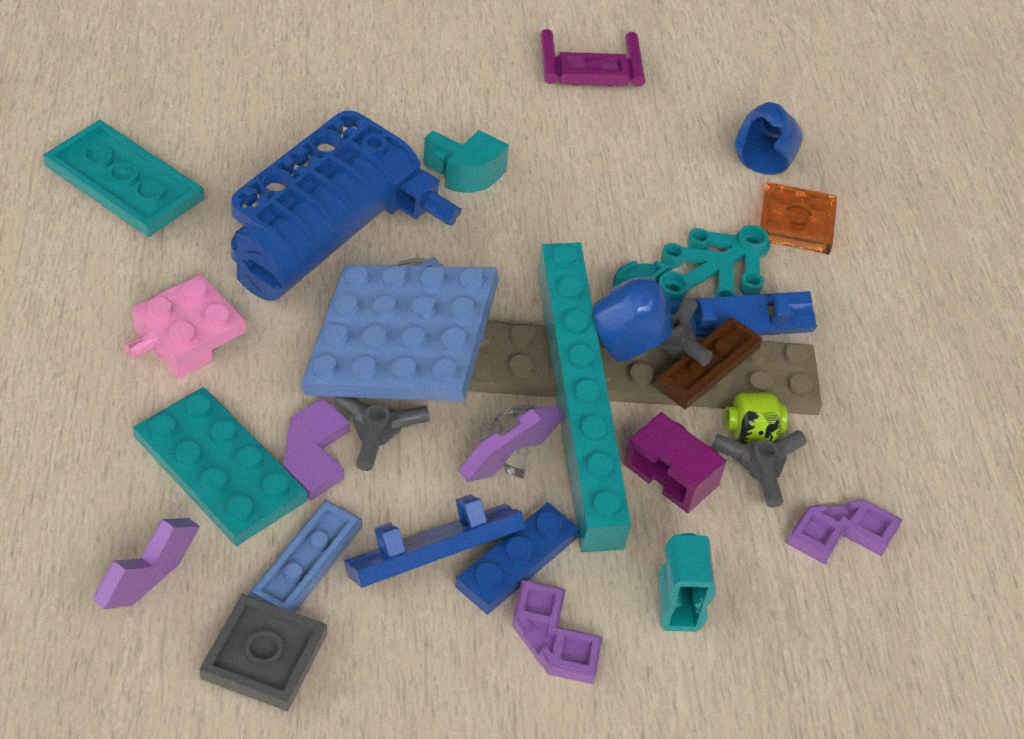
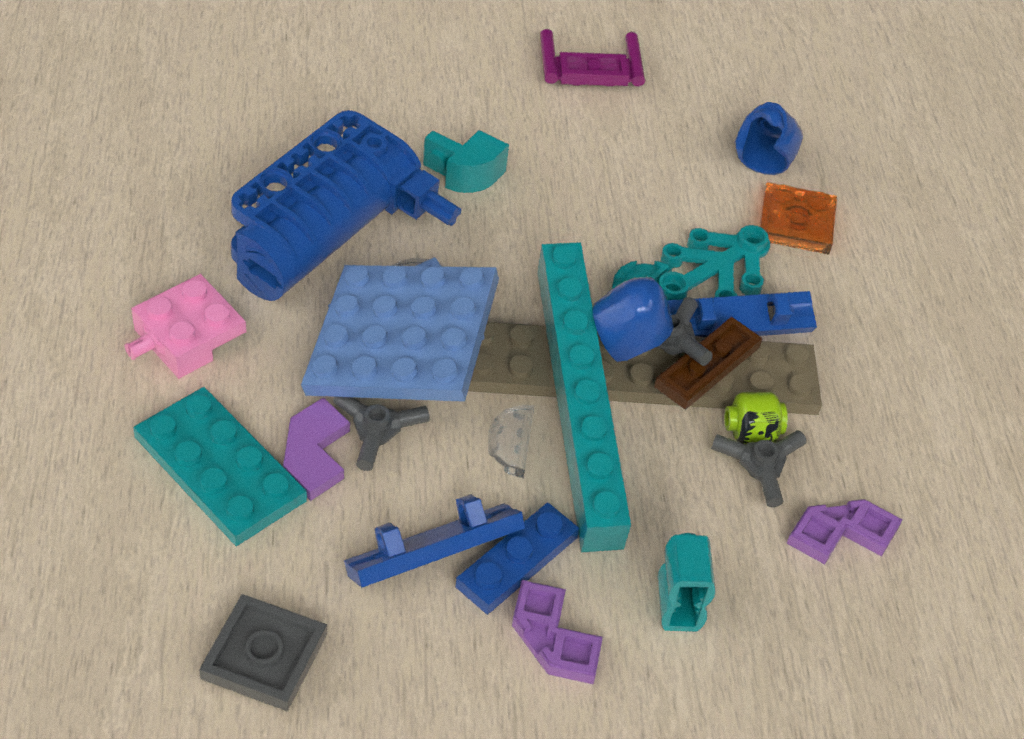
(124, 177): teal plate -> none
(133, 578): medium lavender tile -> none
(307, 557): medium blue tile -> none
(494, 451): medium lavender tile -> none
(675, 460): magenta brick -> none

